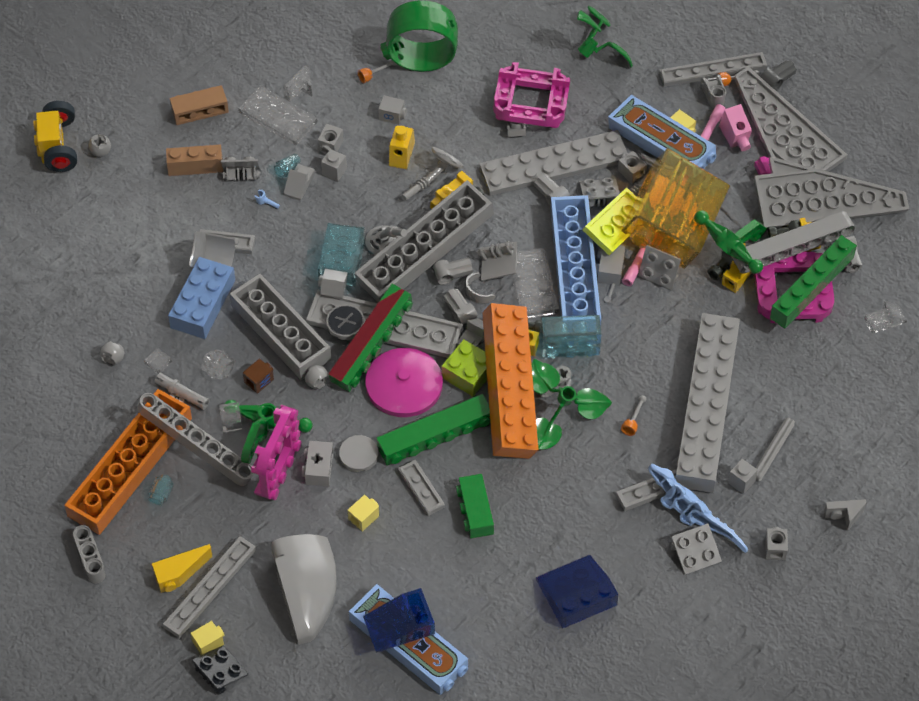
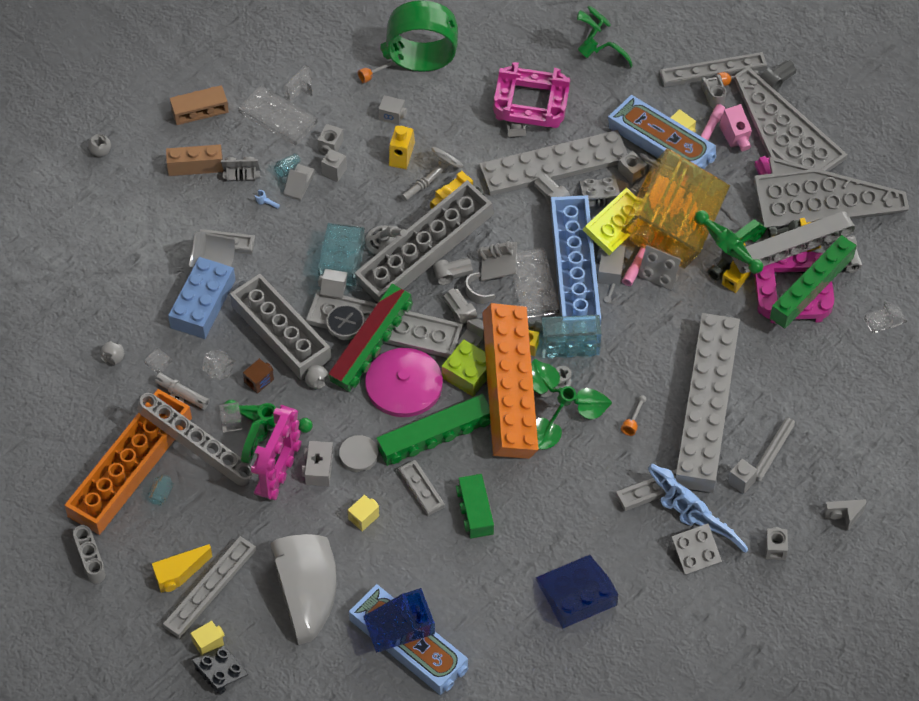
(50, 136): brick -> none

